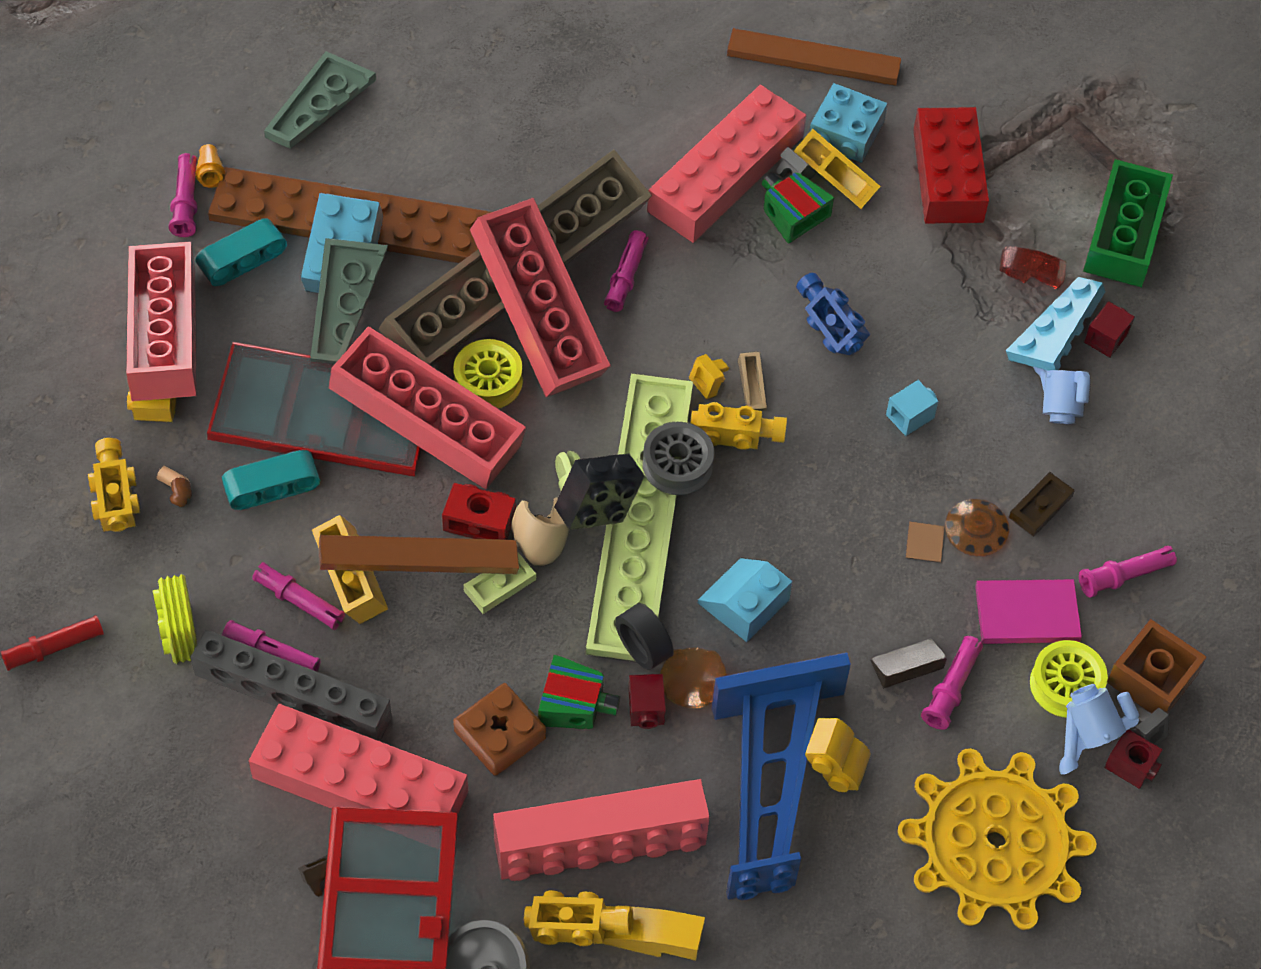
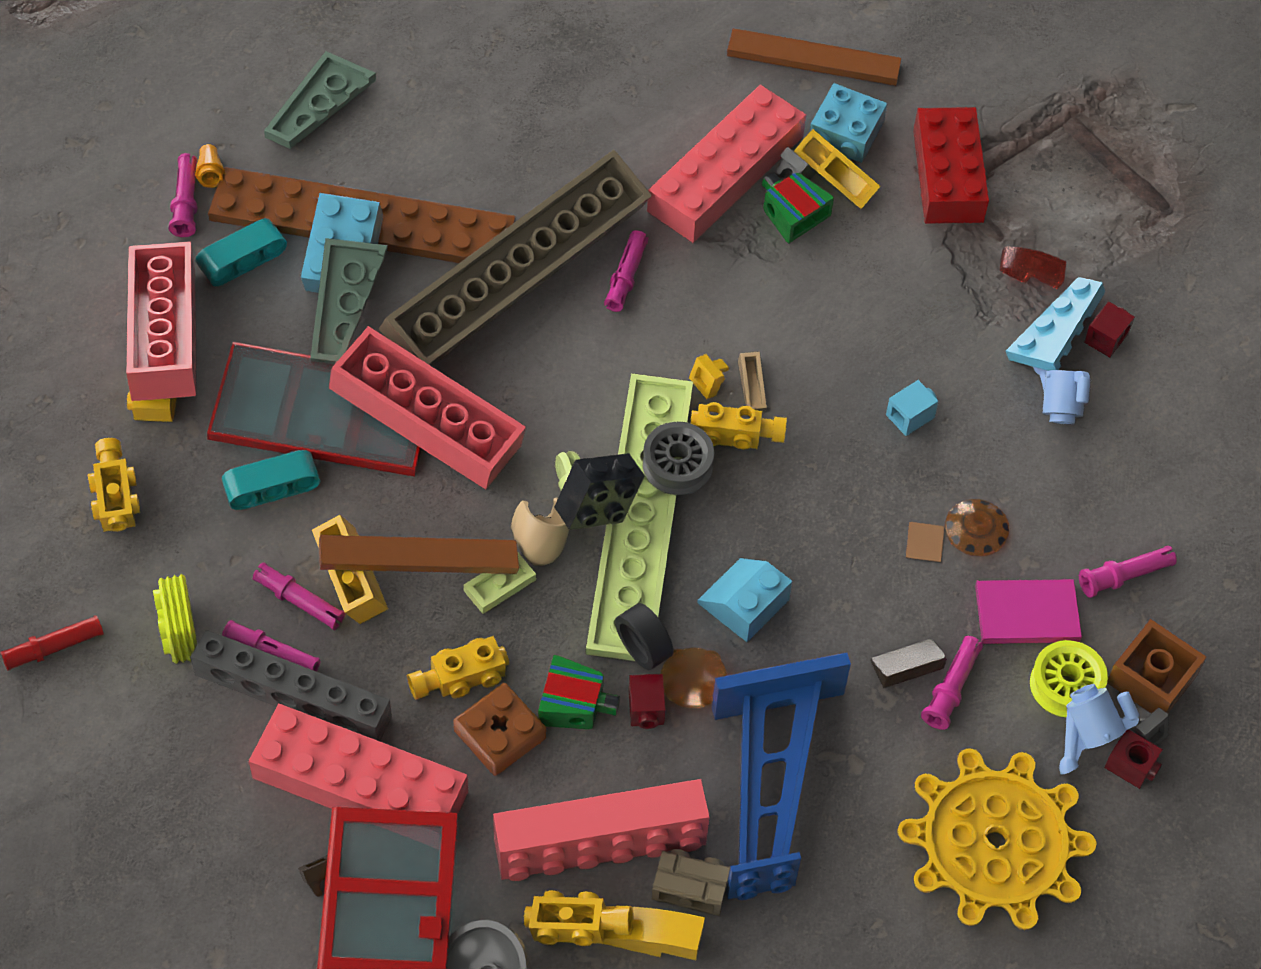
(179, 485): dark orange arm -> none
(460, 514): red brick -> none
(461, 668): none -> yellow brick
(493, 358): neon yellow wheel -> none
(539, 297): coral brick -> none
(691, 882): none -> dark tan brick
(837, 754): yellow brick -> none
(843, 330): blue brick -> none
(1041, 504): dark brown plate -> none
(1128, 223): green brick -> none

